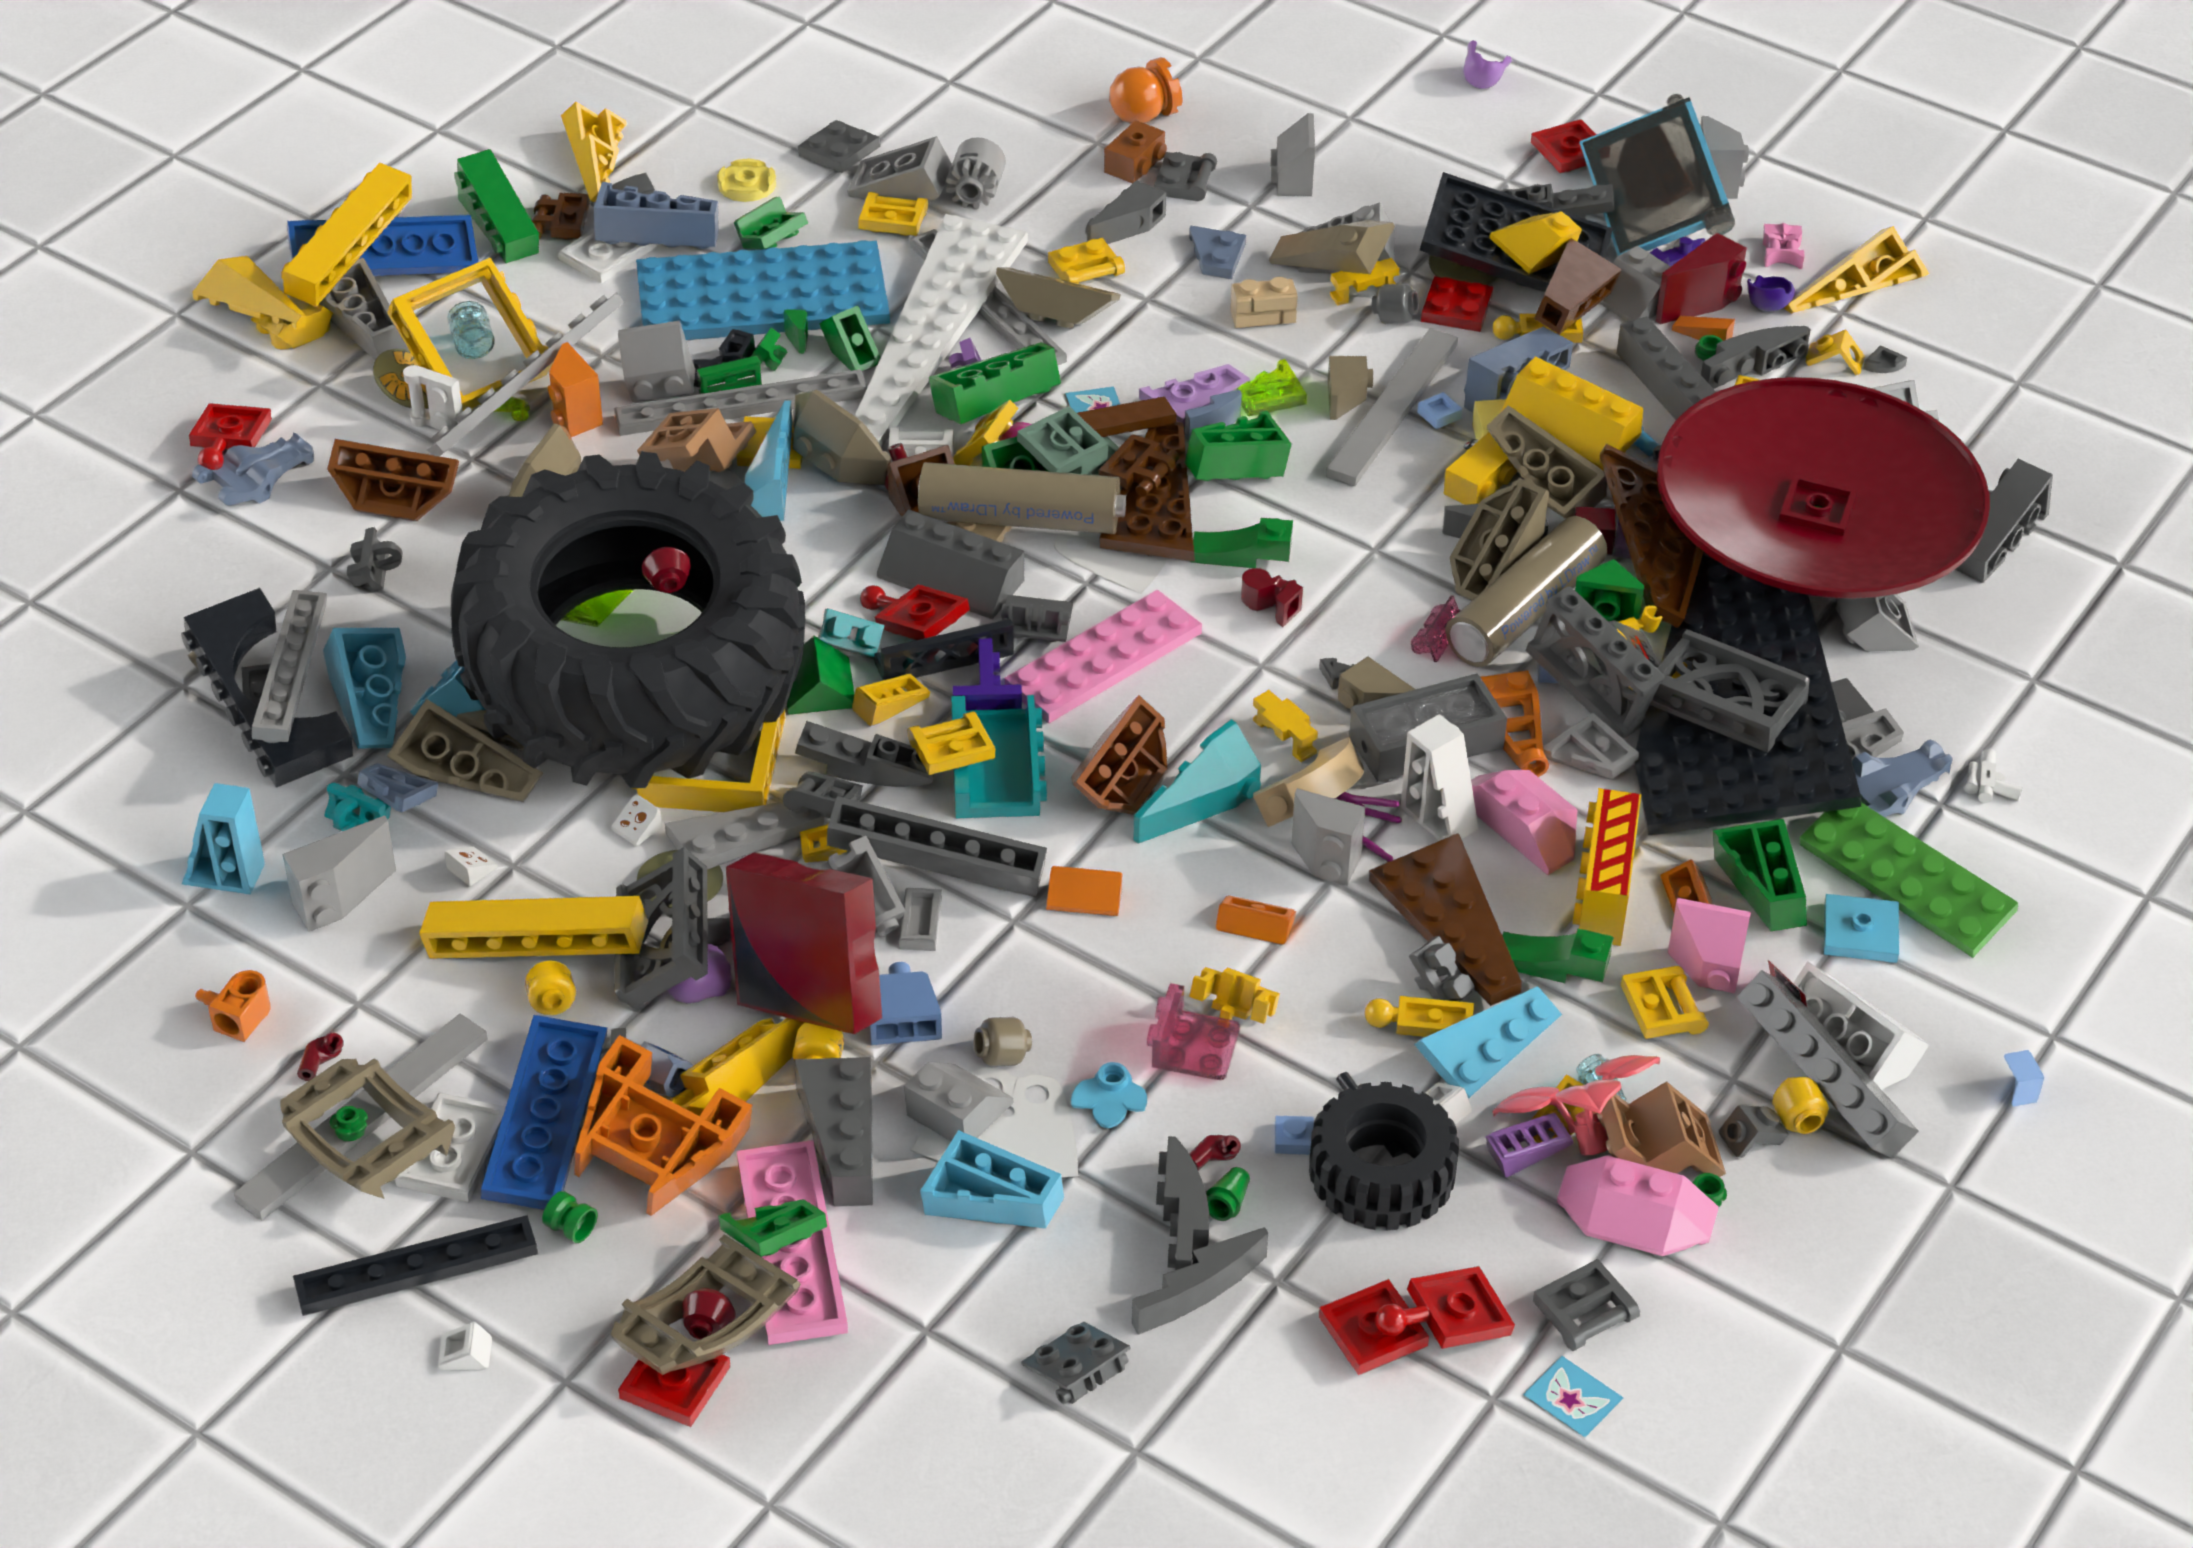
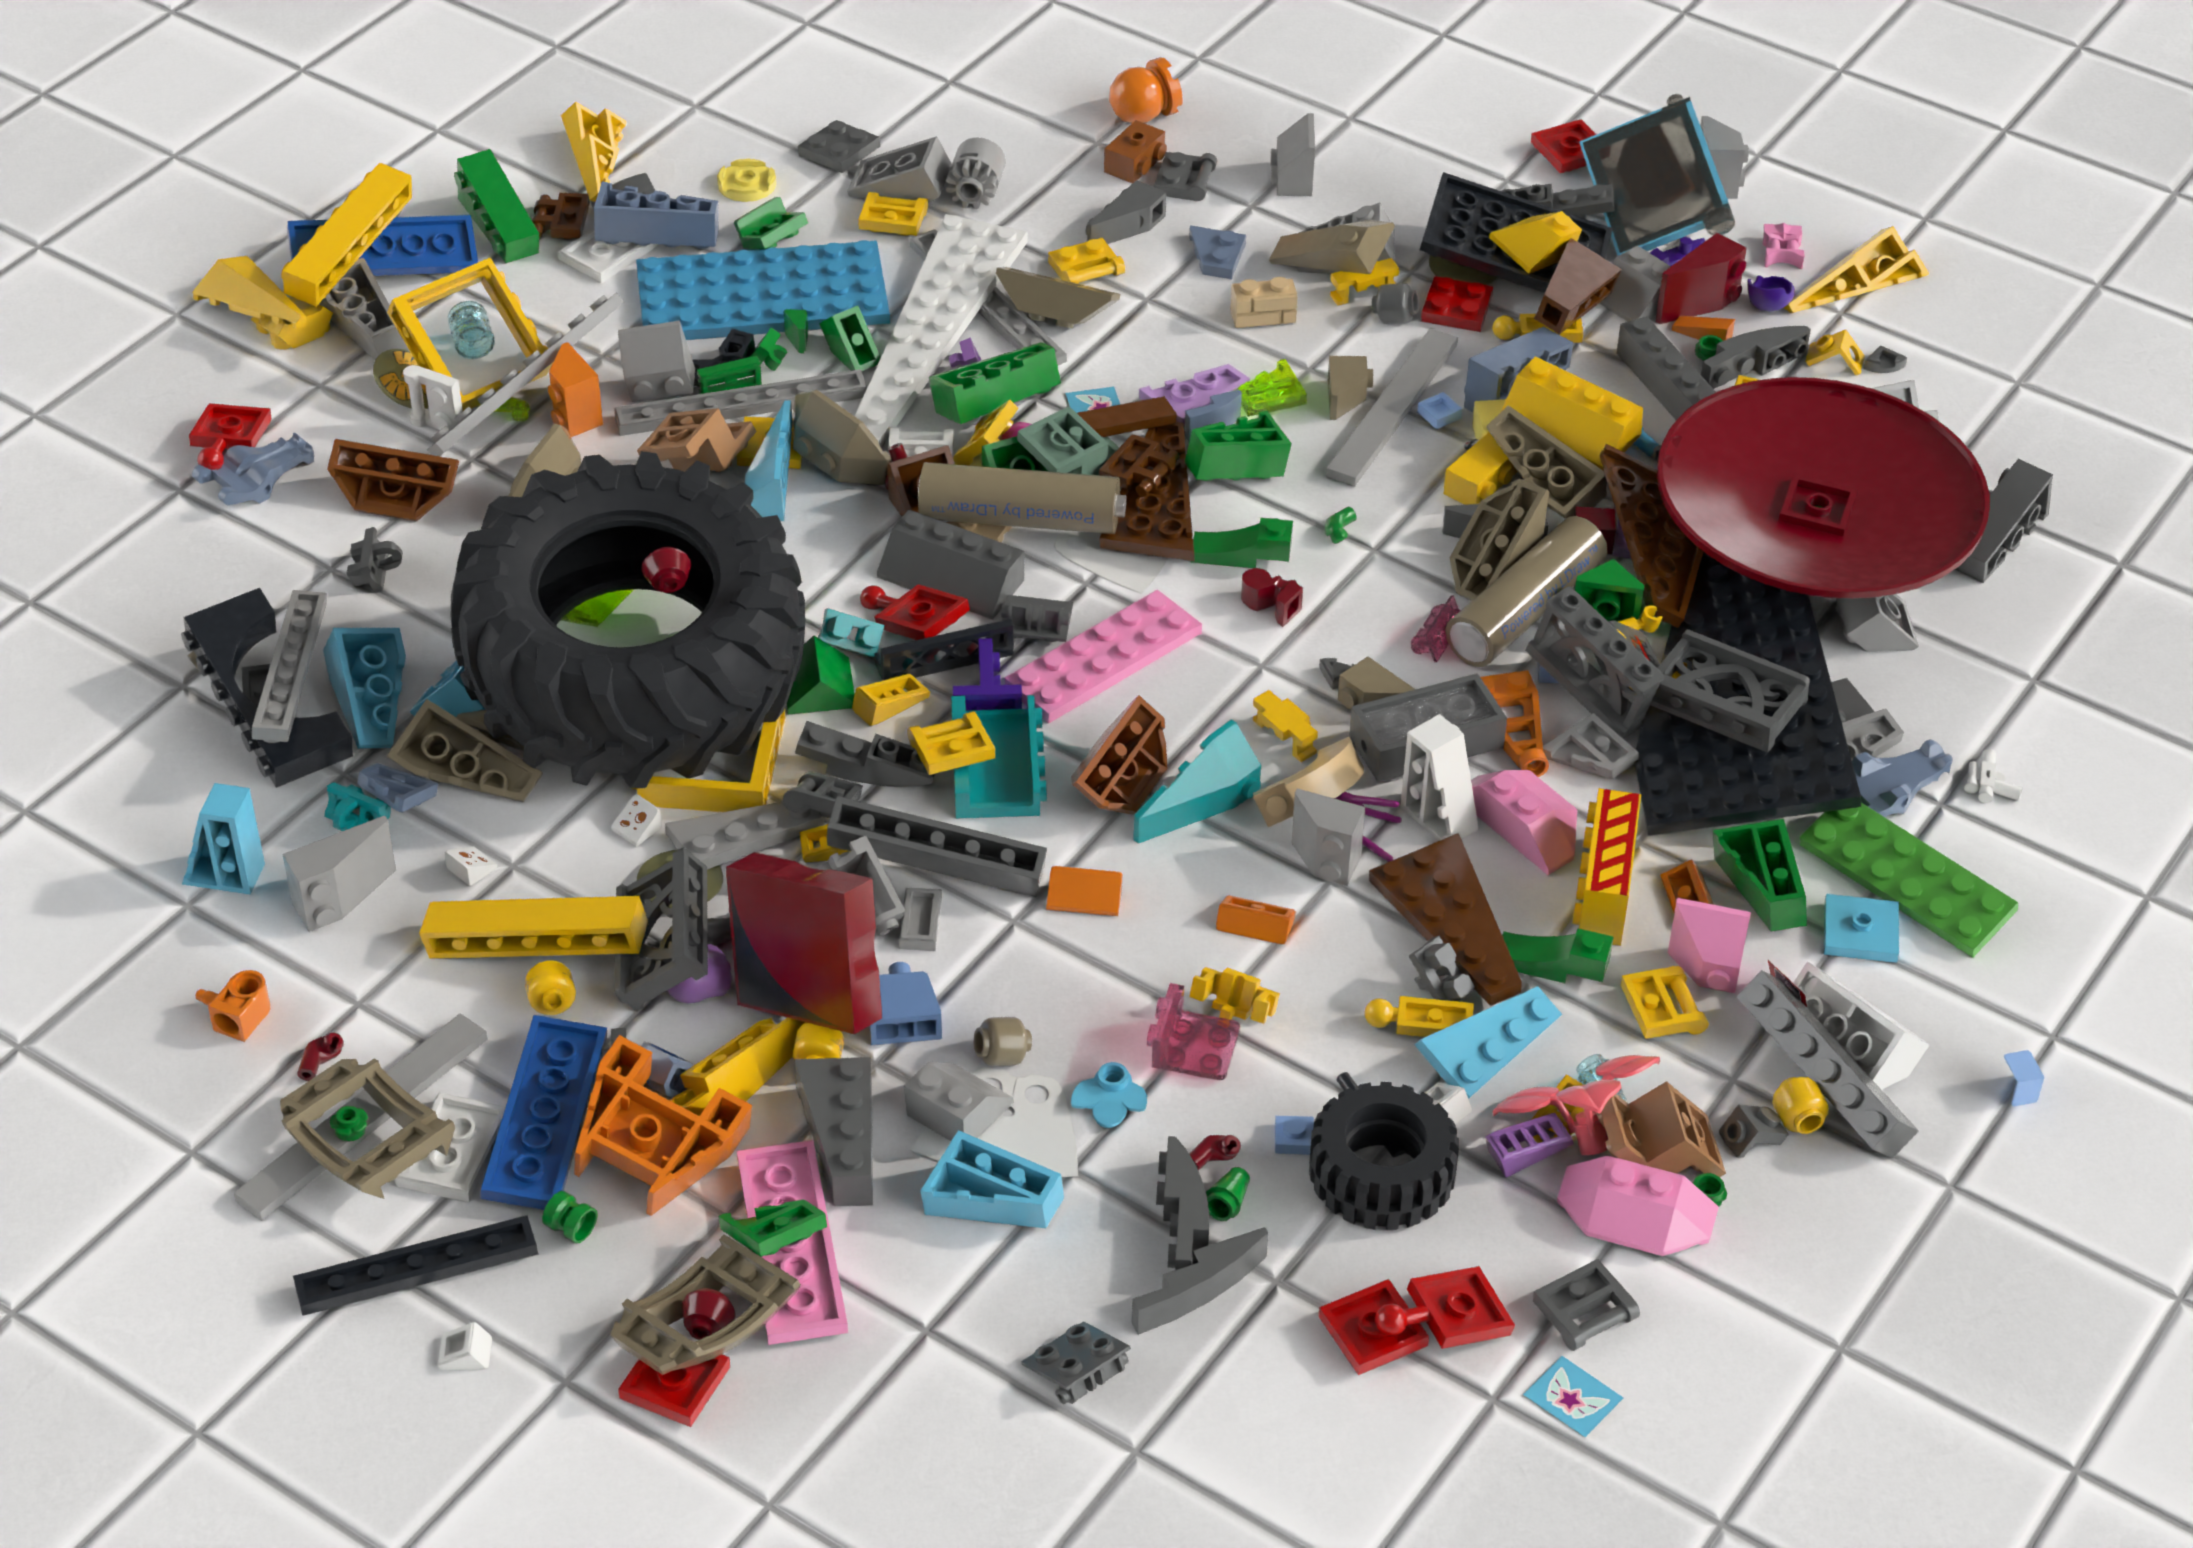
(1335, 524): none -> green arm
(1480, 72): medium lavender hair -> none

